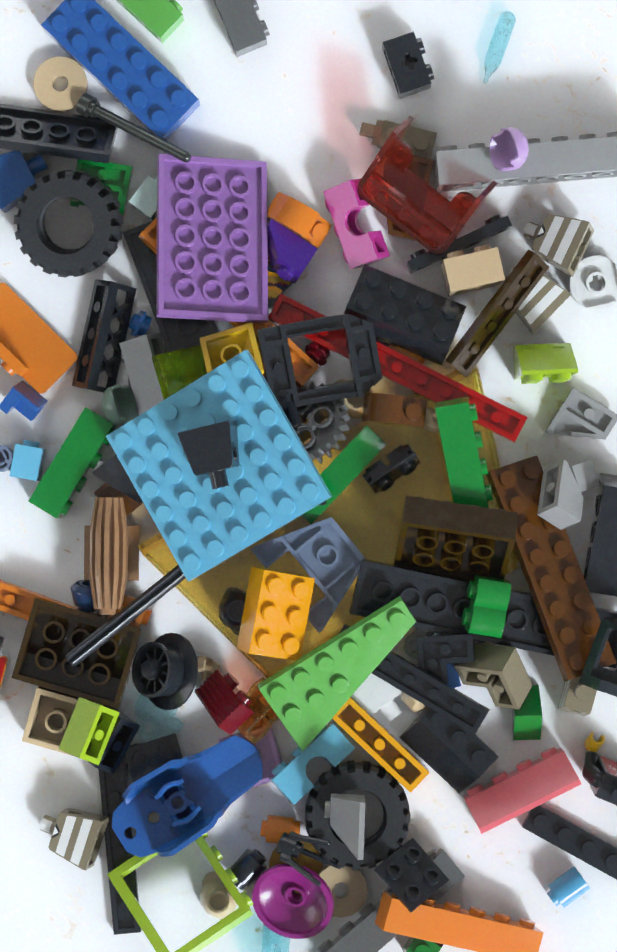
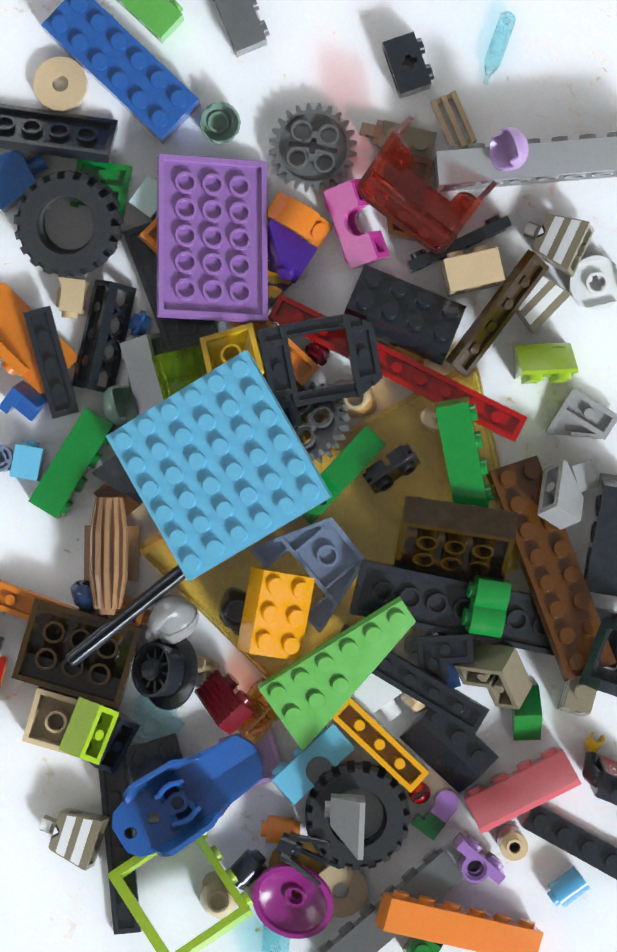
(51, 362): none -> black plate
(71, 297): none -> tan window
(89, 106): pearl dark grey piece -> none
(172, 620): none -> light grey piece
(212, 450): black torso -> none
(219, 122): none -> sand green hair
(308, 172): none -> dark grey gear
(394, 409): reddish brown brick -> none
(411, 875): black hinge -> none
(423, 798): none -> red hinge
(438, 814): none -> leg
(444, 99): none -> tan tile
(489, 863): none -> medium lavender plate
(508, 834): none -> tan brick

